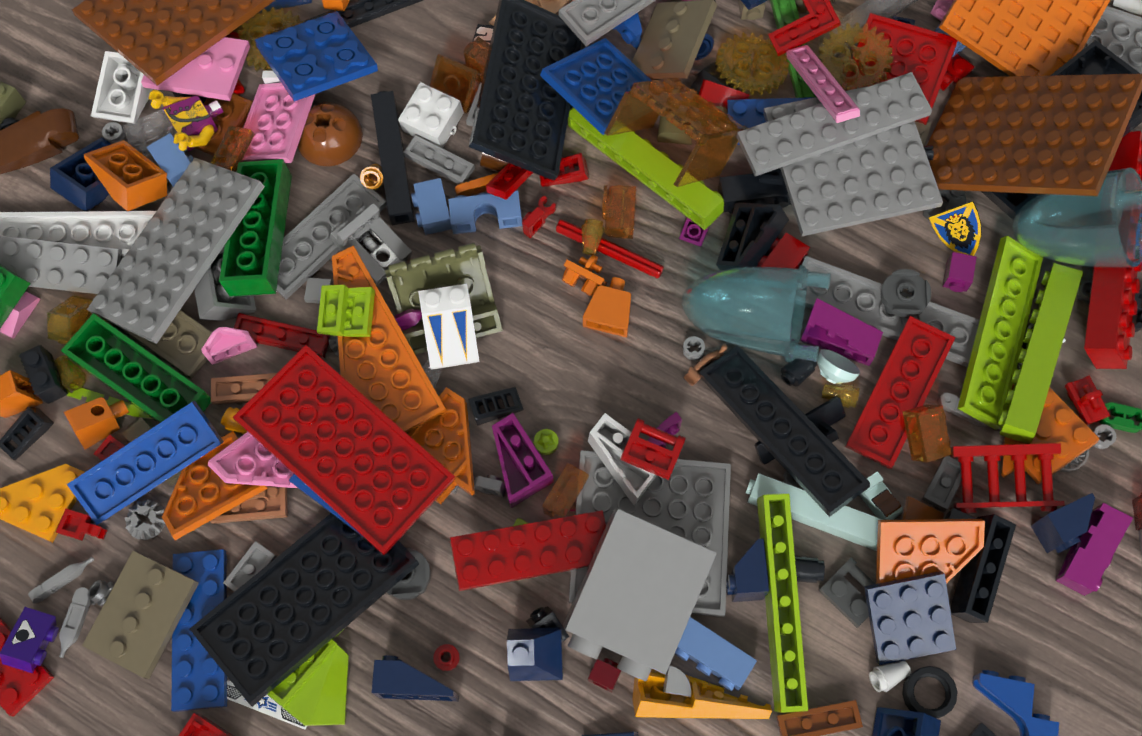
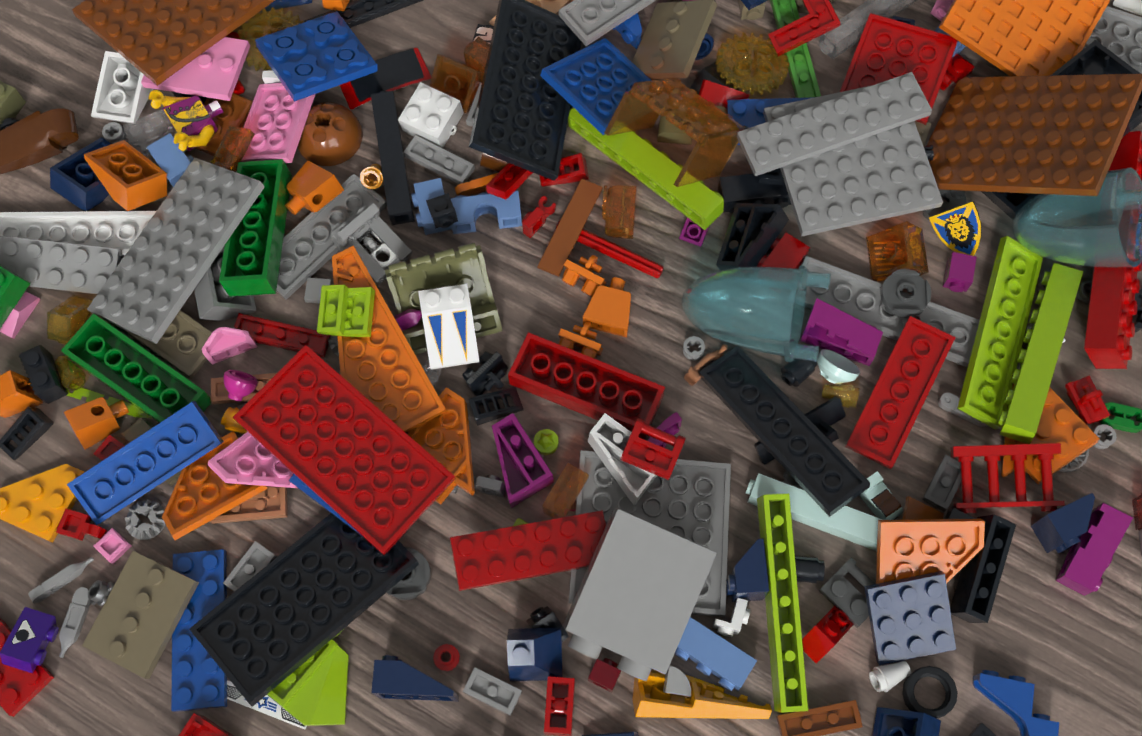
(112, 545): none -> bright pink tile
(239, 384): none -> dark pink brick
(312, 188): none -> orange torso
(392, 74): none -> black sticker
(442, 211): none -> black bracket
(488, 375): none -> black hips
(492, 691): none -> light grey plate
(559, 706): none -> red brick
(569, 227): none -> dark orange piece
(584, 383): none -> red brick
(588, 346): none -> orange hips
(591, 235): clear yellow cone -> none
(739, 615): none -> white bracket
(823, 84): bright pink tile -> none
(826, 634): none -> red slope
(874, 50): clear yellow gear -> none
(895, 250): none -> clear orange slope
(927, 433): clear orange brick -> none

